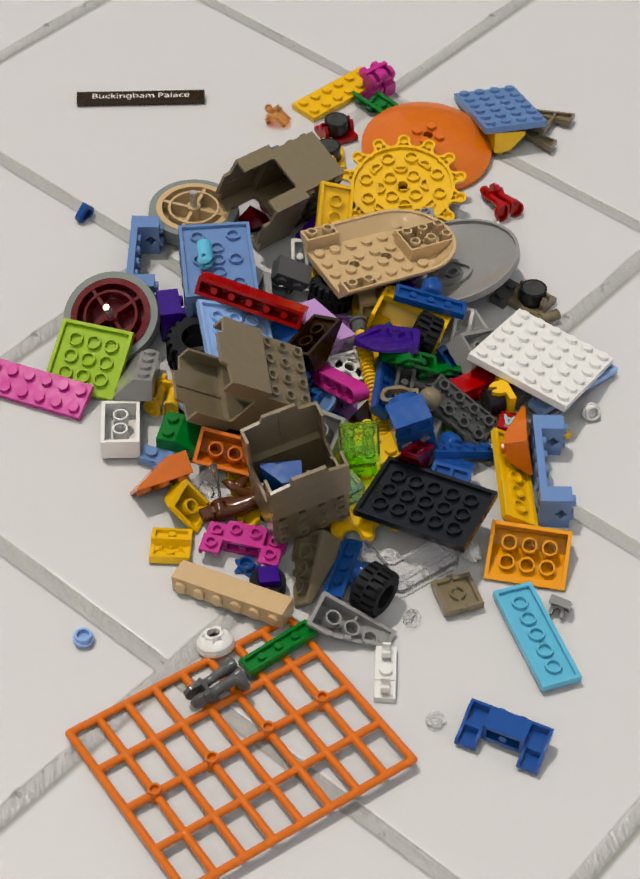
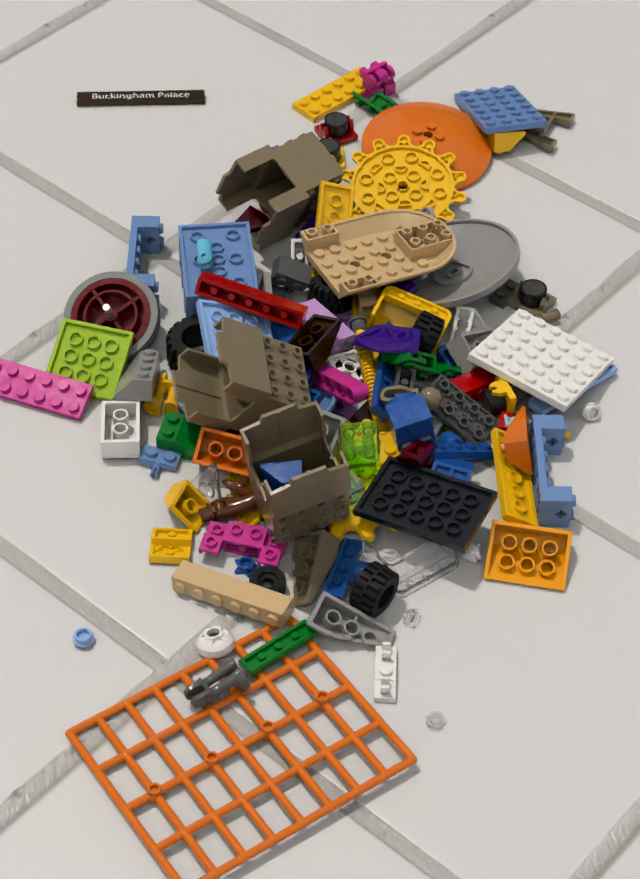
(84, 212): blue tile -> none
(170, 309): dark purple brick -> none
(170, 469): orange slope -> none
(188, 204): tan wheel -> none
(268, 576): dark purple tile -> none
(276, 113): clear orange piece -> none
(430, 298): blue plate -> none
(457, 594): dark tan plate -> none
(504, 203): red piece -> none
(506, 730): blue bracket -> none
(536, 636): medium azure plate -> none
(559, 603): light grey tile -> none

